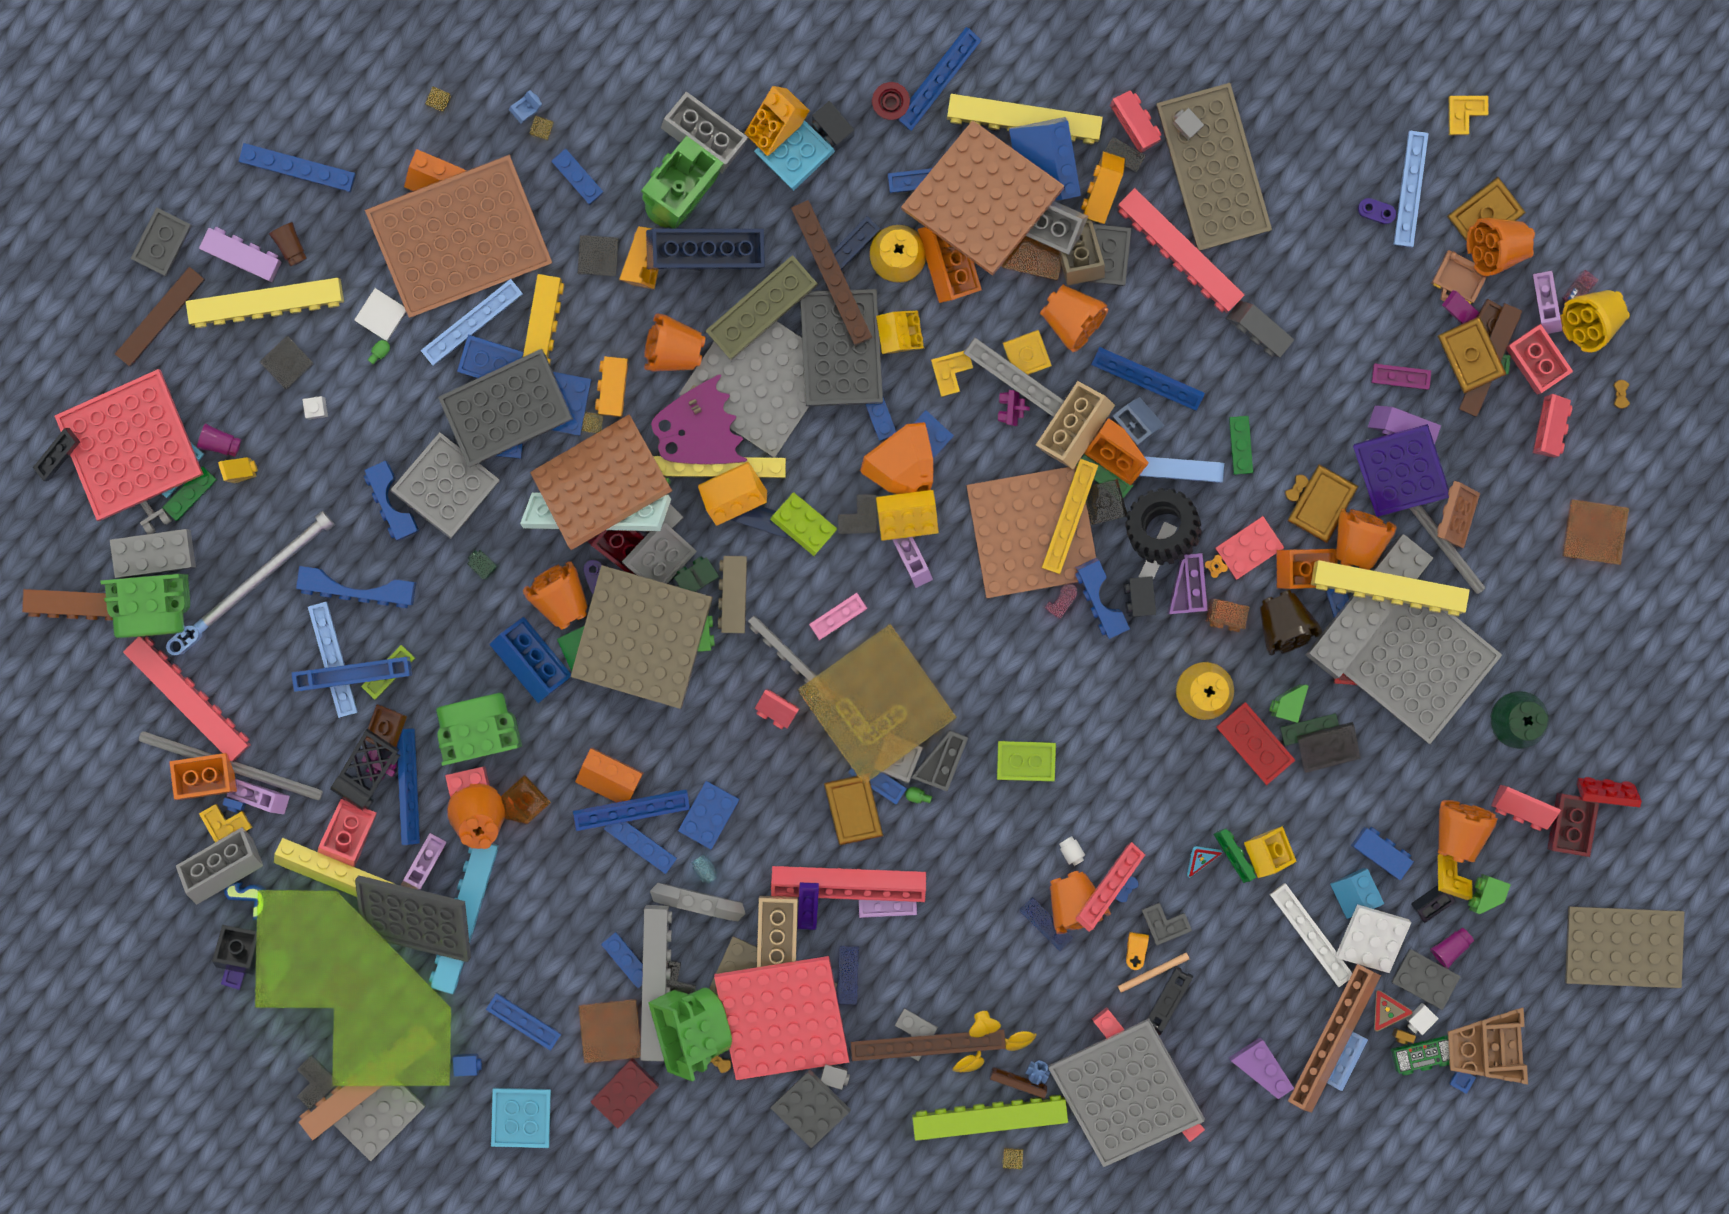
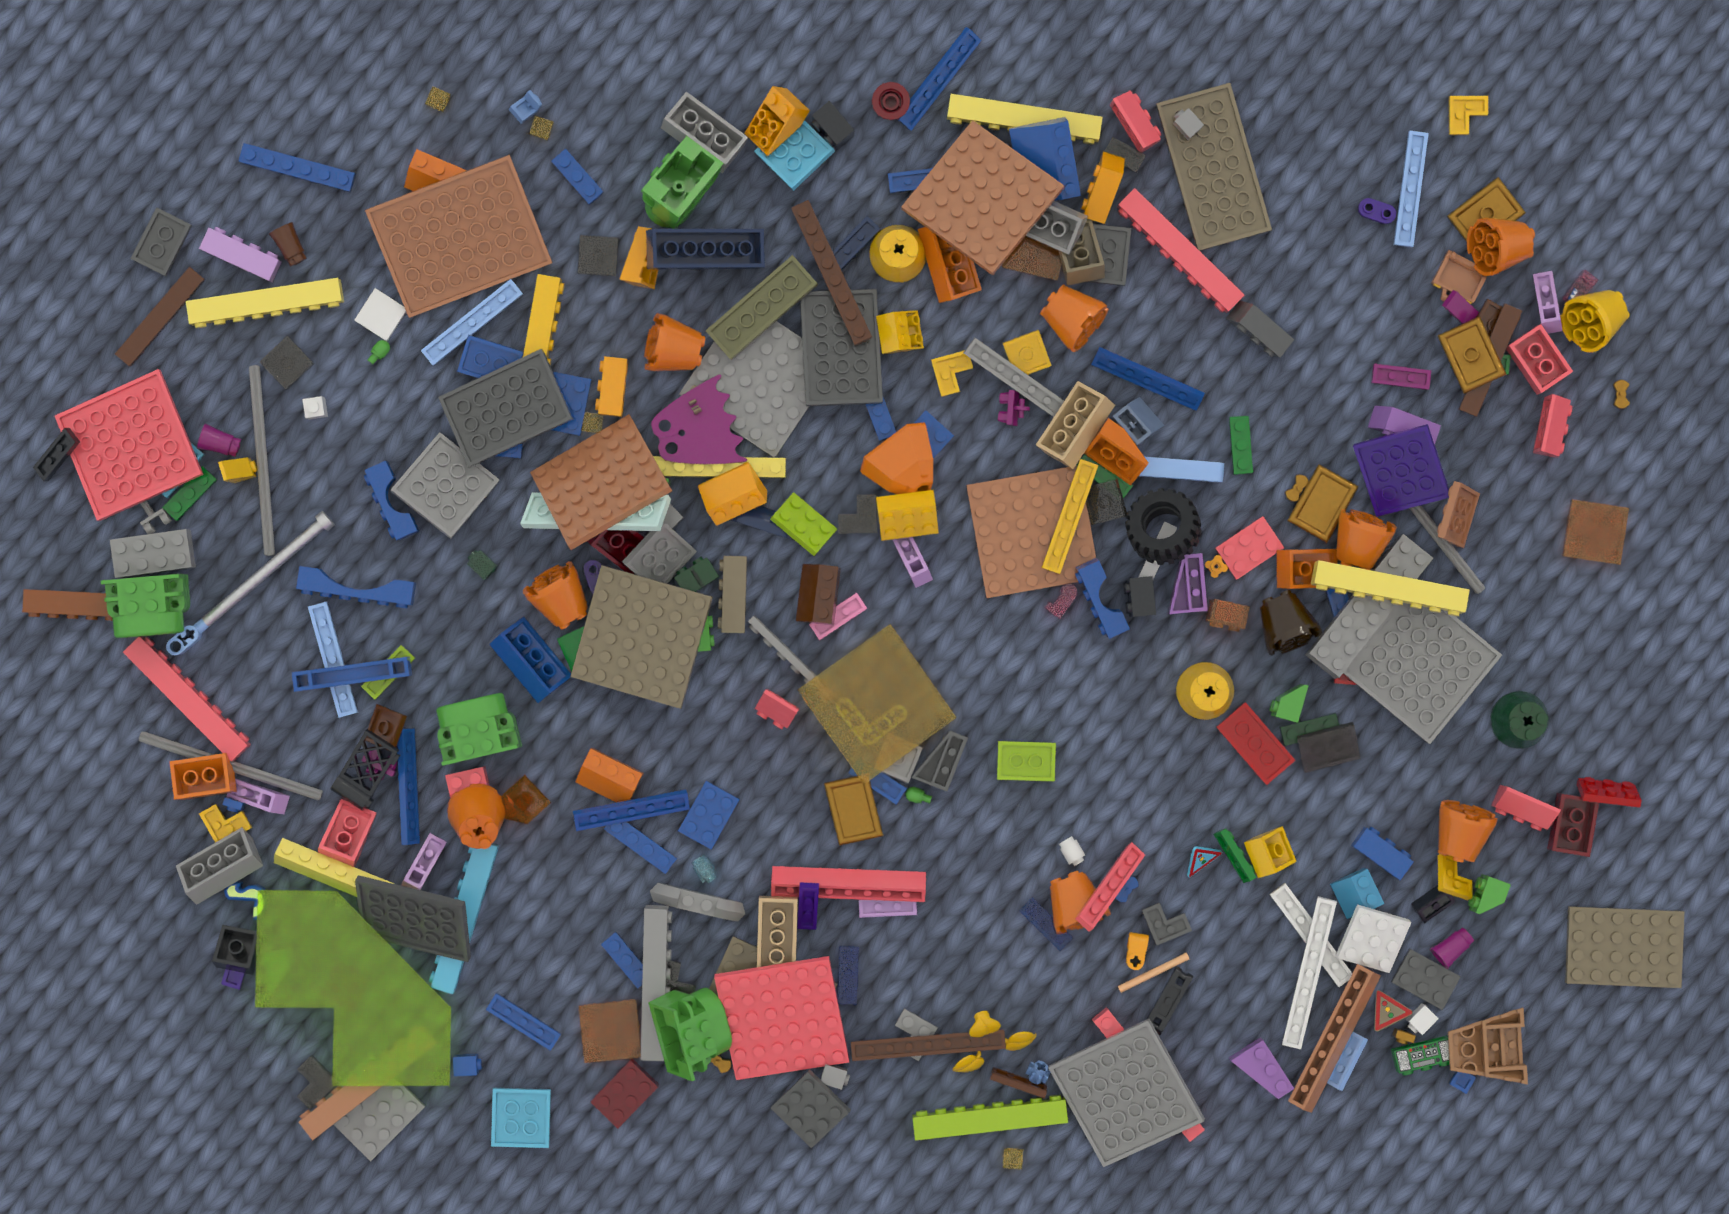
(262, 463): none -> light grey axle
(818, 594): none -> reddish brown slope
(1309, 972): none -> white plate

